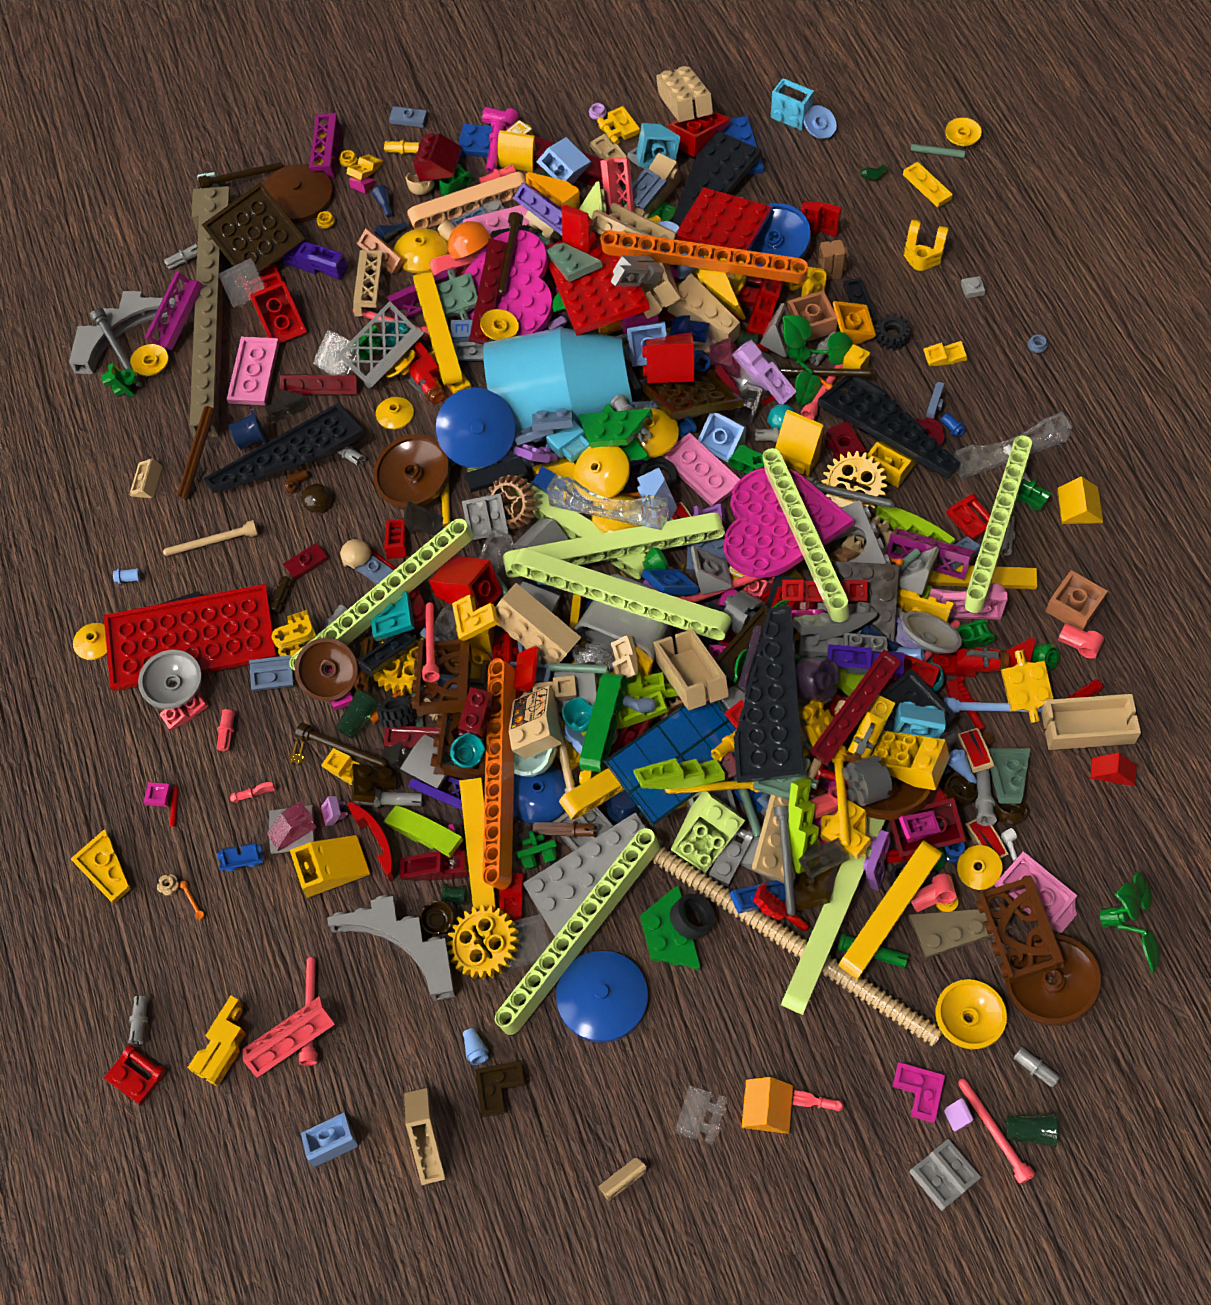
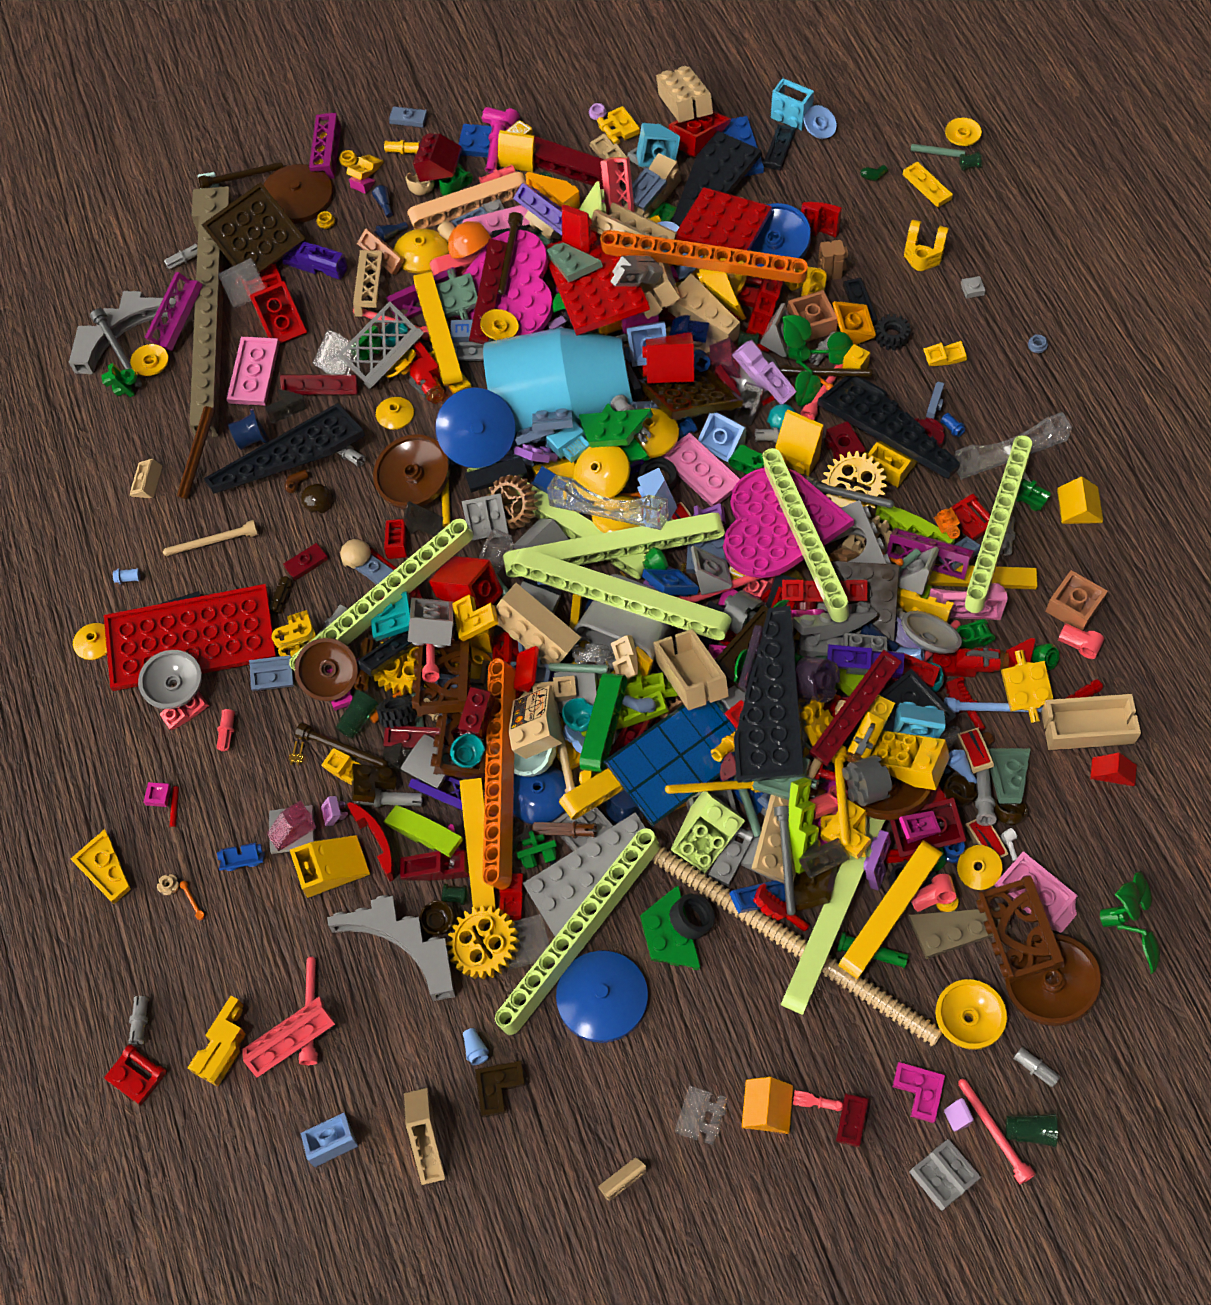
(250, 793): coral piece -> none
(430, 622): none -> light grey slope
(564, 161): light blue slope -> none
(675, 775): lime slope -> none
(779, 147): none -> black tile
(852, 1120): none -> dark red plate
(947, 522): none -> orange hinge
(971, 160): none -> clear green bush

